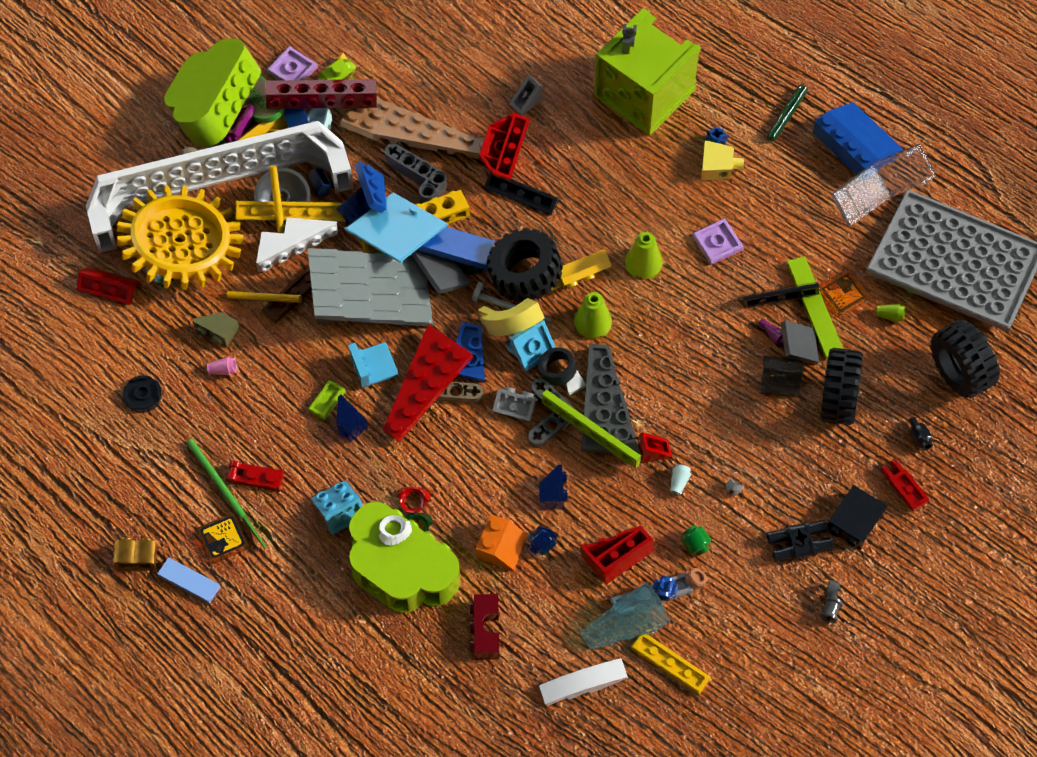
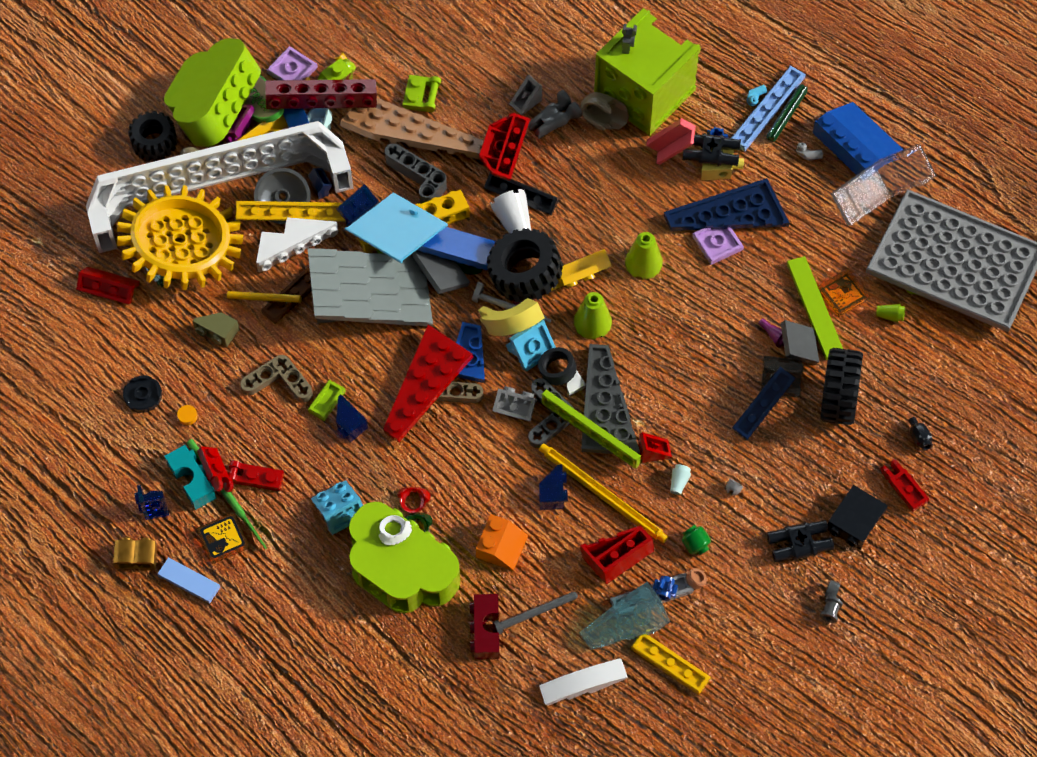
(149, 124): none -> black tyre
(151, 504): none -> clear blue bracket
(183, 463): none -> teal arch
(187, 415): none -> light orange tile
(215, 469): none -> red hinge
(224, 366): bright pink cone -> none
(277, 199): yellow bar -> none
(277, 372): none -> dark tan beam
(372, 185): blue wing -> none
(373, 364): medium azure bracket -> none
(415, 93): none -> lime plate
(500, 626): none -> dark grey bar
(512, 210): none -> white cone
(542, 540): clear blue head -> none
(553, 117): none -> dark grey piece
(603, 493): none -> yellow piece
(604, 111): none -> dark tan hair
(672, 140): none -> coral panel
(717, 156): none -> black pin
(741, 207): none -> dark blue wing
(753, 94): none -> medium azure arm
(763, 403): none -> dark blue tile
(768, 107): none -> light blue tile
(780, 294): black slope -> none
(807, 154): none -> light grey arm
(965, 359): black tyre -> none

